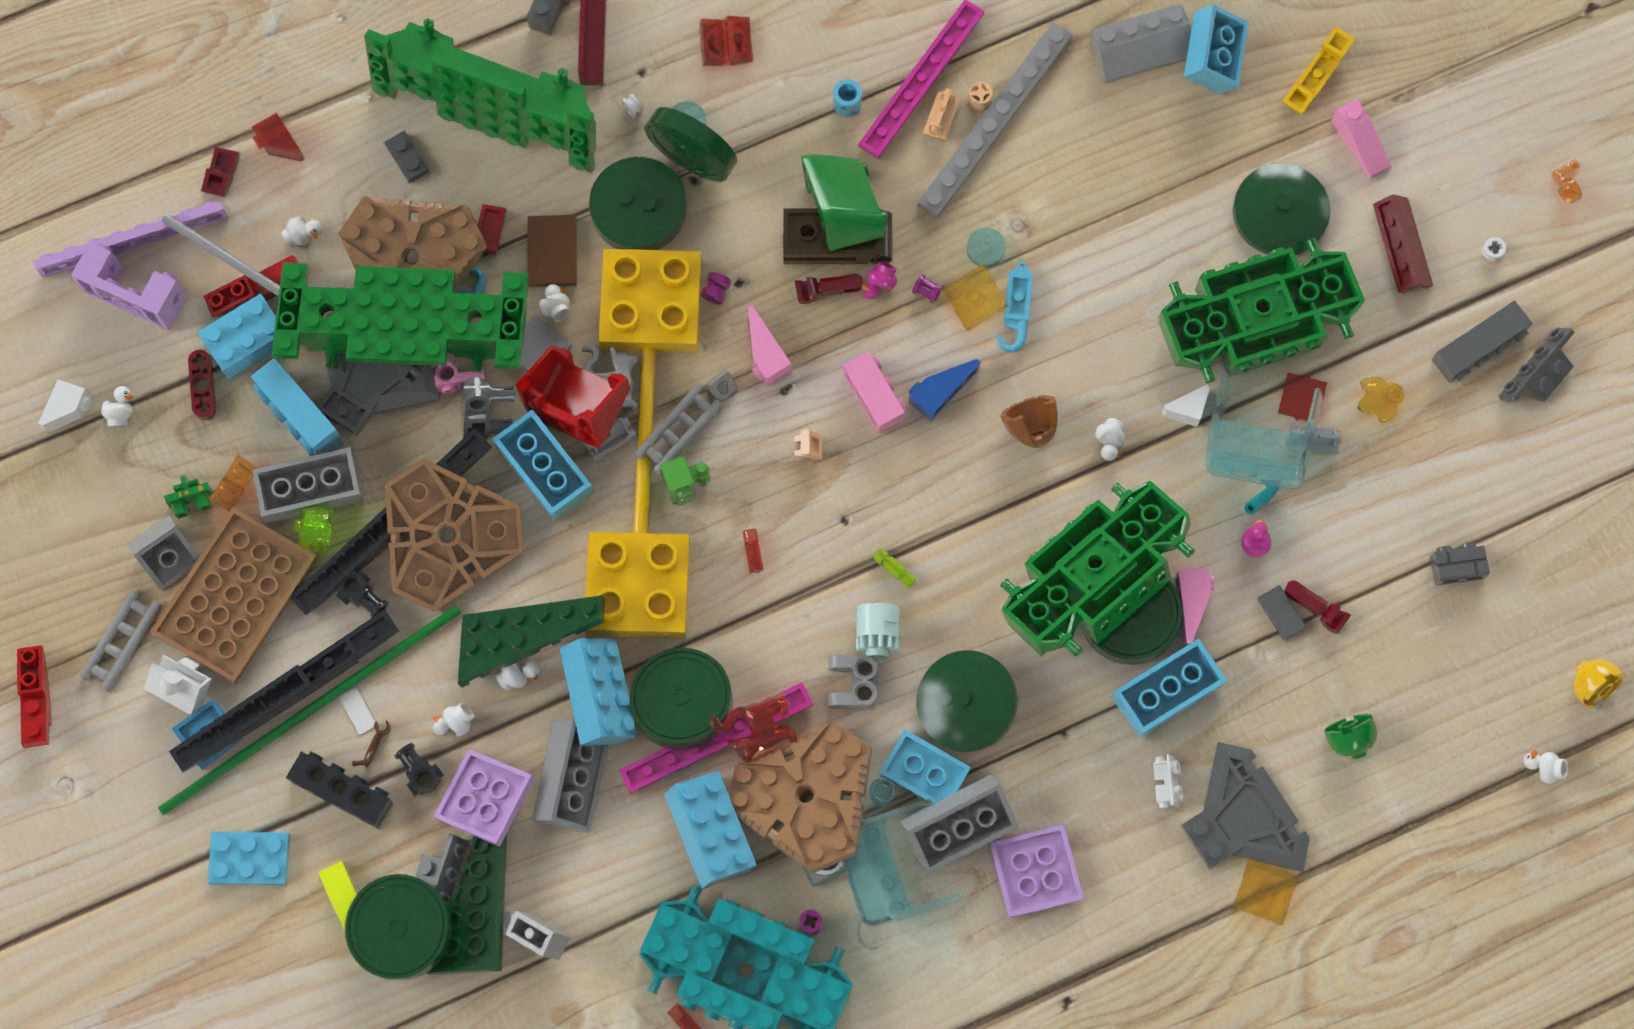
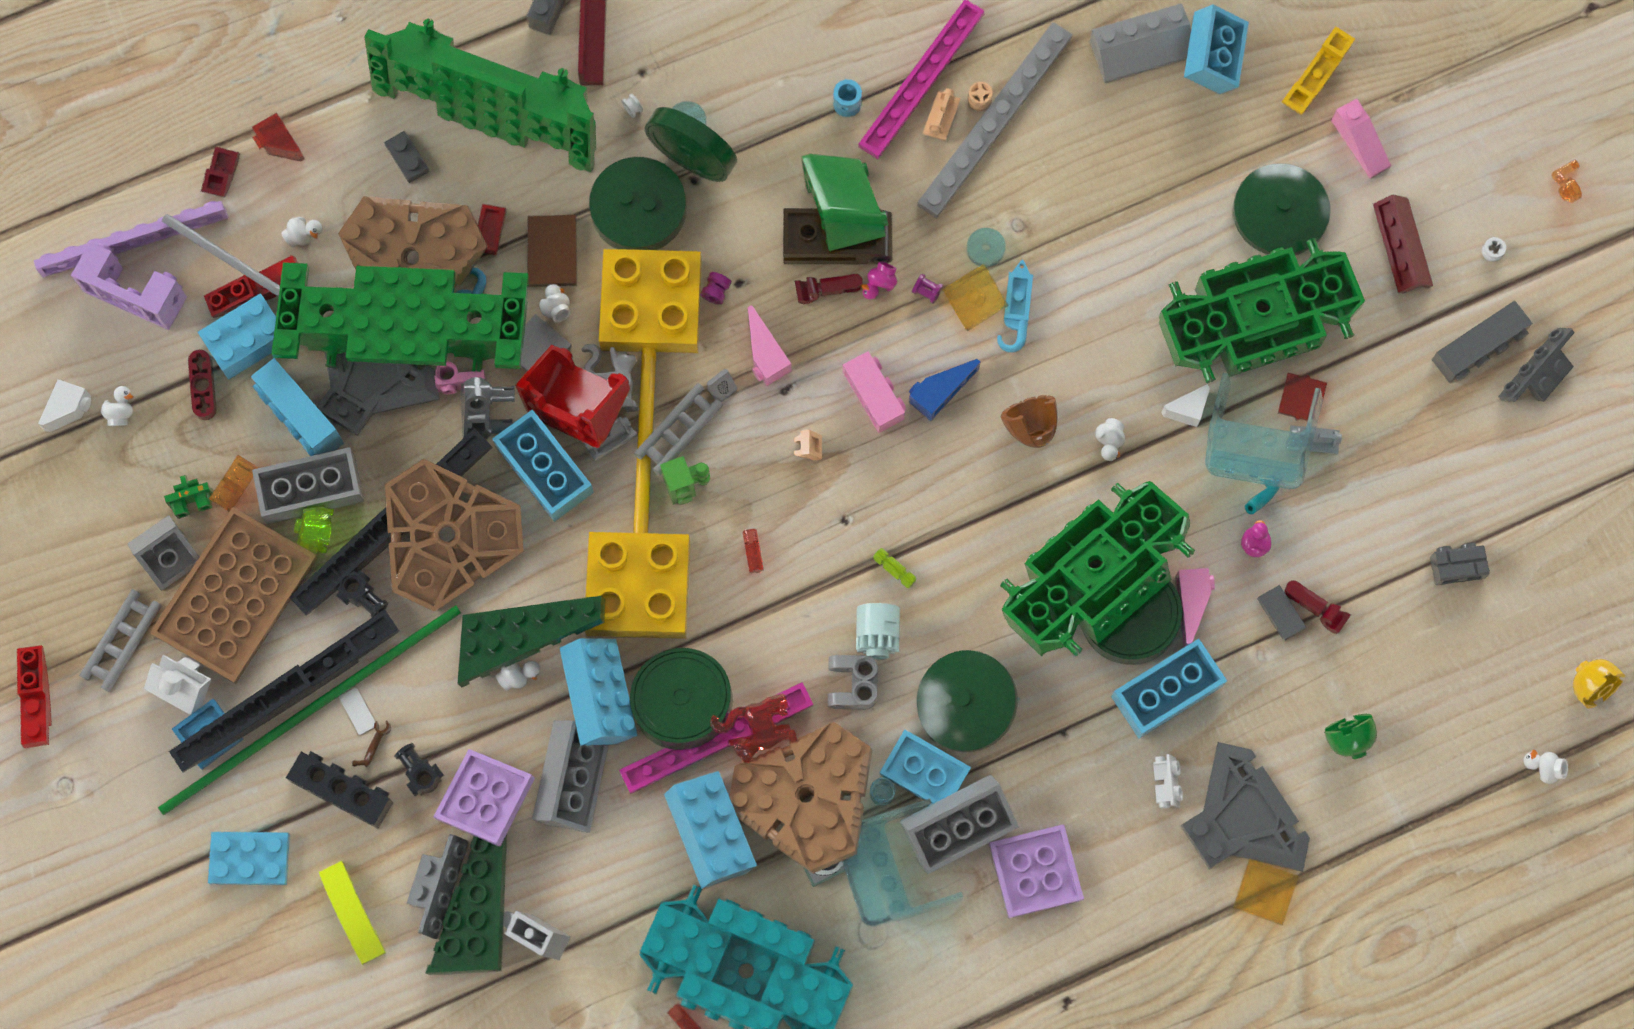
(398, 927): dark green brick -> none
(455, 718): white animal -> none
(726, 41): clear red slope -> none
(813, 915): magenta bush -> none
(1377, 400): clear yellow plate -> none

